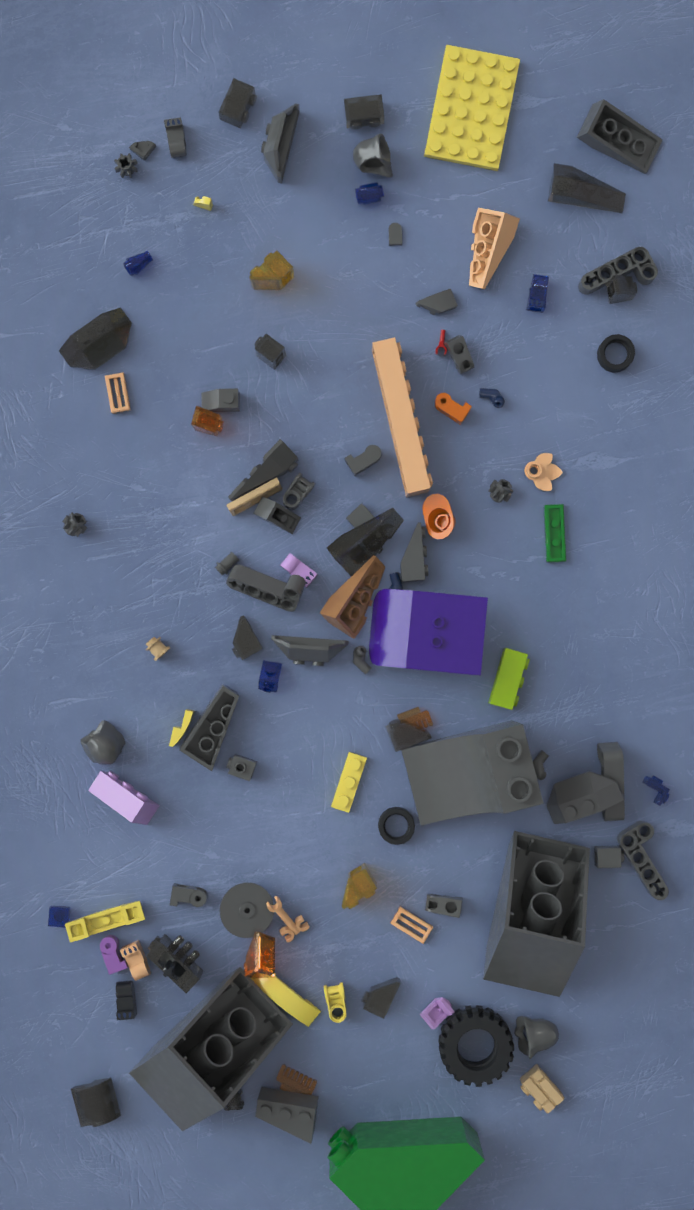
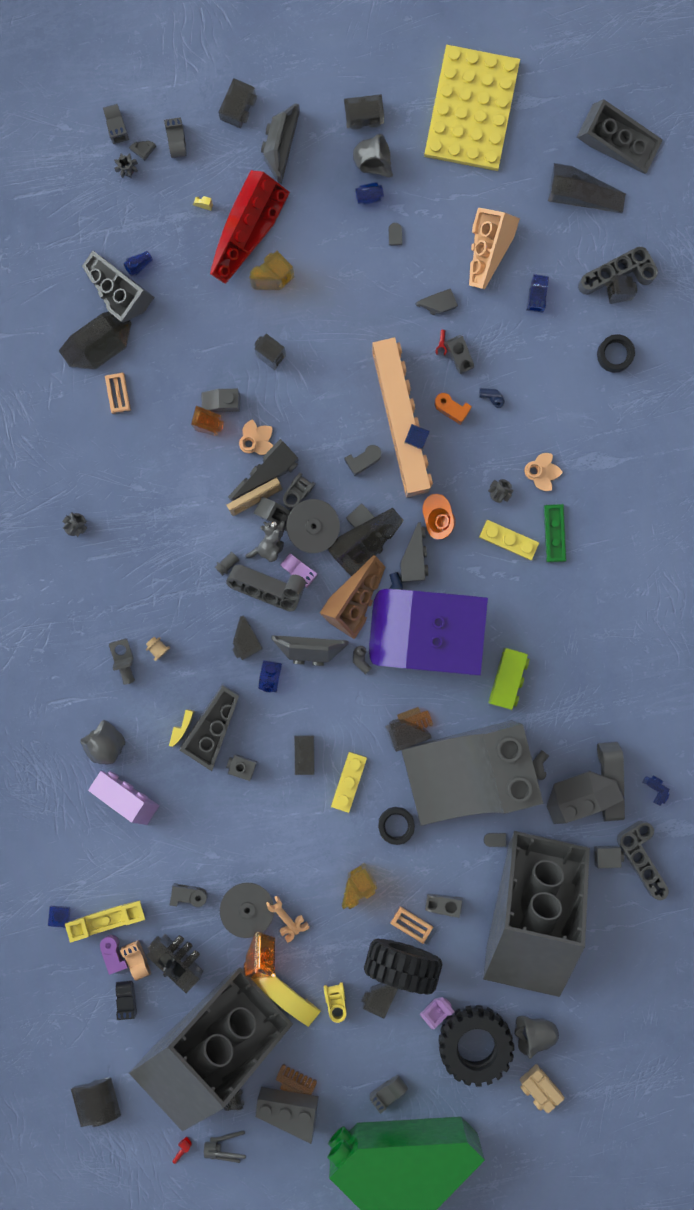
(115, 124): none -> dark grey leg
(120, 293): none -> dark grey wedge
(123, 662): none -> dark grey bracket
(185, 1145): none -> red hand
(213, 1149): none -> dark grey plant
(247, 223): none -> red wedge
(258, 436): none -> light nougat plate
(270, 544): none -> dark grey animal
(304, 754): none -> clear smoke brick
(313, 526): none -> dark grey piece
(388, 1093): none -> dark grey leg
(403, 966): none -> black tyre
(416, 436): none -> clear blue tile
(495, 839): none -> dark grey piece
(509, 540): none -> light yellow plate

